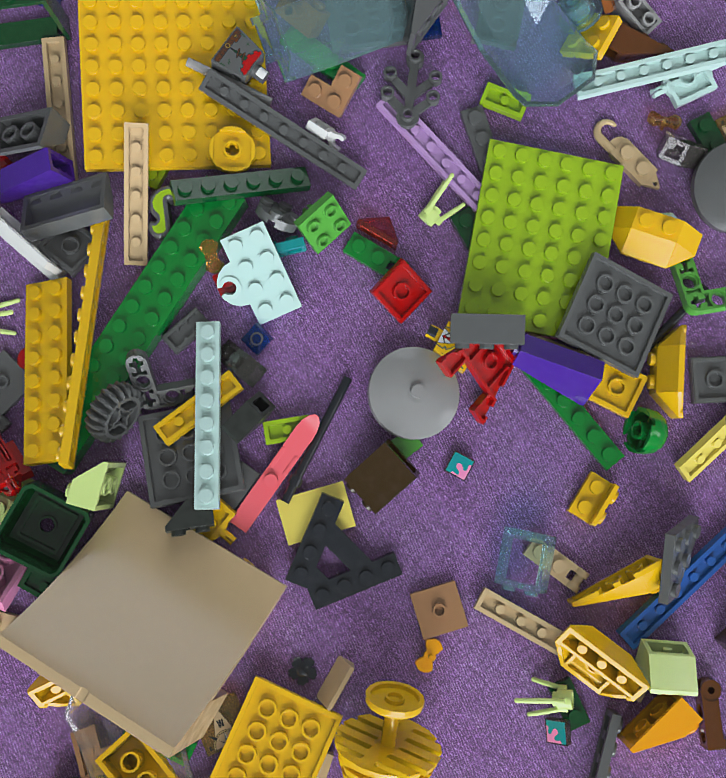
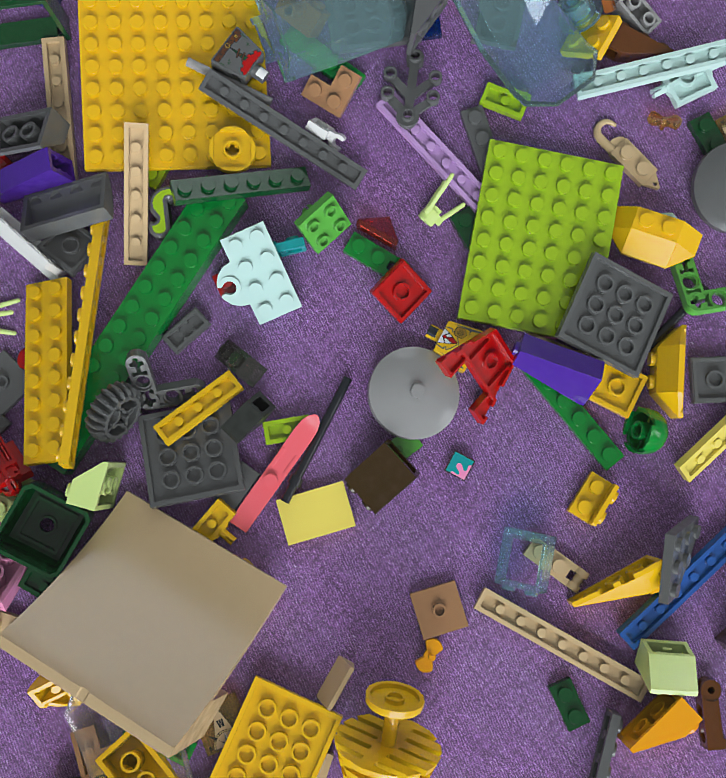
(188, 519): pearl dark grey slope -> none
(207, 416): light aqua plate -> none
(208, 248): clear orange piece -> none
(257, 339): clear blue tile -> none
(278, 213): dark grey plate -> none
(302, 670): black plant -> none
(362, 571): black plate -> none
(487, 330): dark grey slope -> none
(558, 731): tile -> none
(562, 699): yellowish green plant -> none
(600, 663): yellow wedge -> none
(680, 151): clear smoke slope -> none

